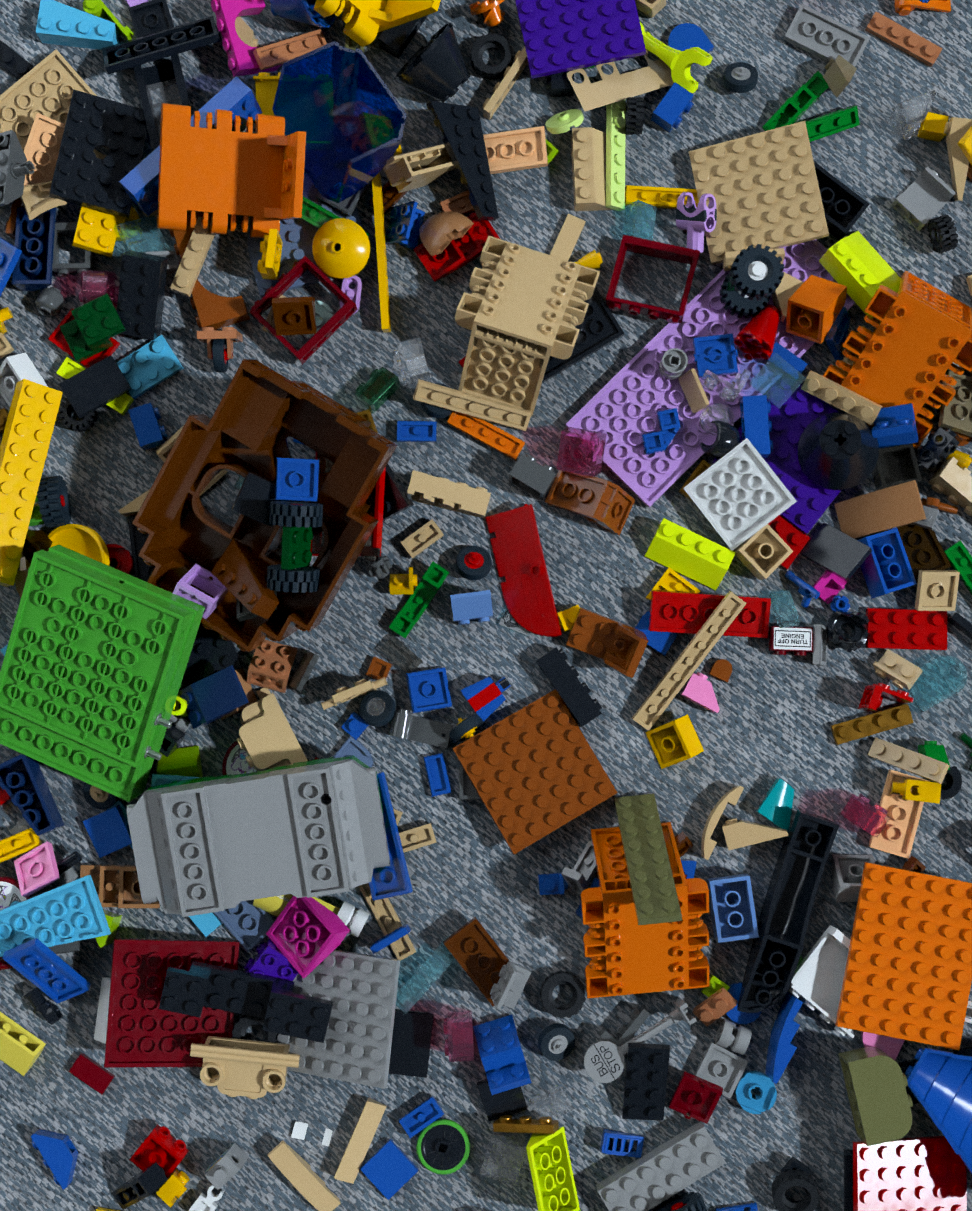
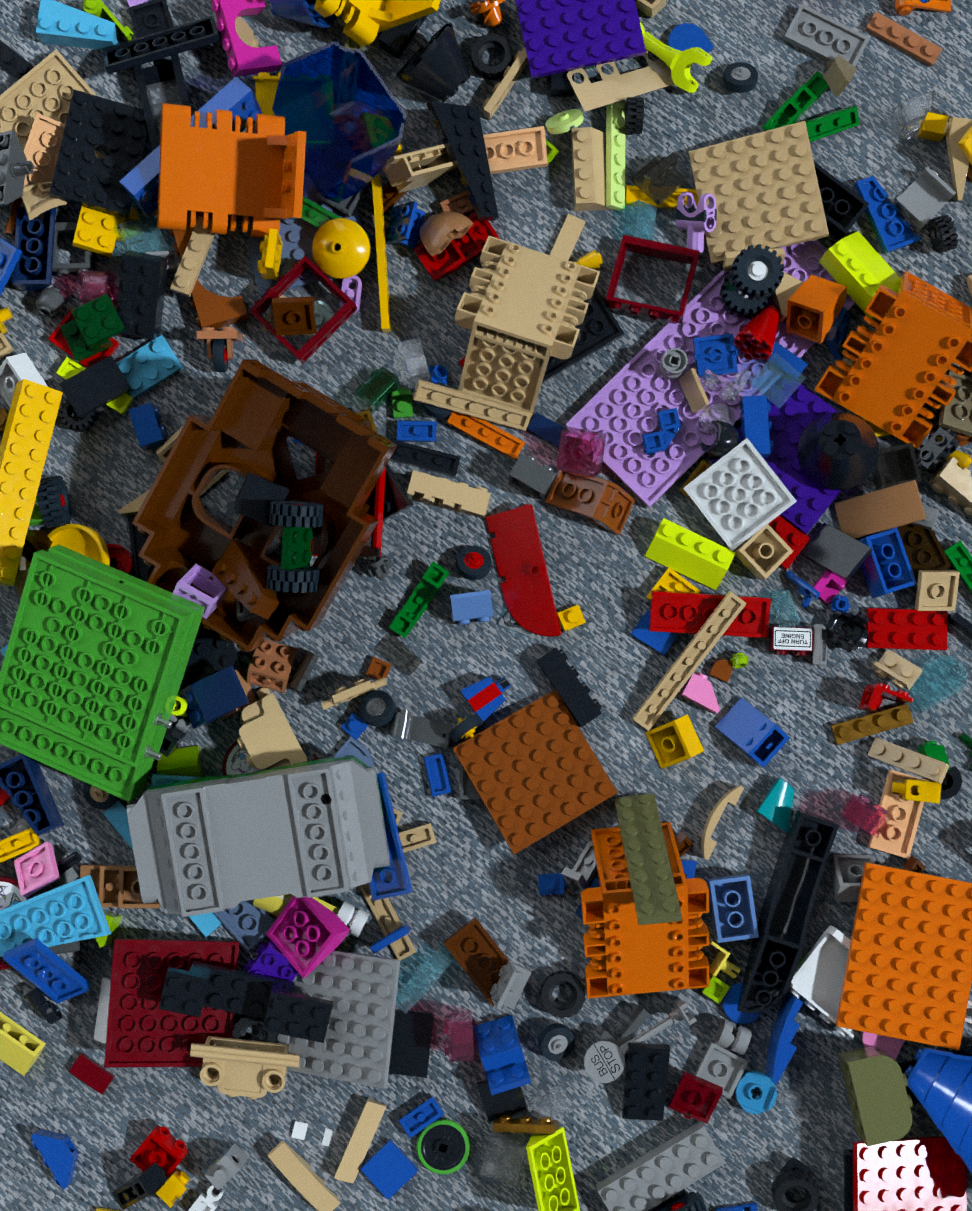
(108, 831): blue tile -> none
(288, 49): nougat plate -> none
(297, 479): blue tile -> none
(402, 403): none -> bright green bracket
(403, 583): yellow bracket -> none
(422, 538): tan plate -> none
(425, 458): none -> black plate
(428, 690): blue plate -> none
(438, 374): none -> blue plate
(546, 429): none -> dark blue tile
(607, 1134): blue slope -> none
(609, 640): dark orange bracket -> none
(659, 178): none -> clear smoke bracket
(672, 107): blue brick -> none
(715, 1006): nougat plate -> none
(721, 963): none -> light yellow bracket
(739, 660): none -> lime plate
(747, 833): tan slope -> none
(752, 732): none -> blue slope
(841, 397): tan plate -> none
(884, 217): none -> blue wing
(895, 426): blue bracket -> none
(936, 504): dark orange bar -> none

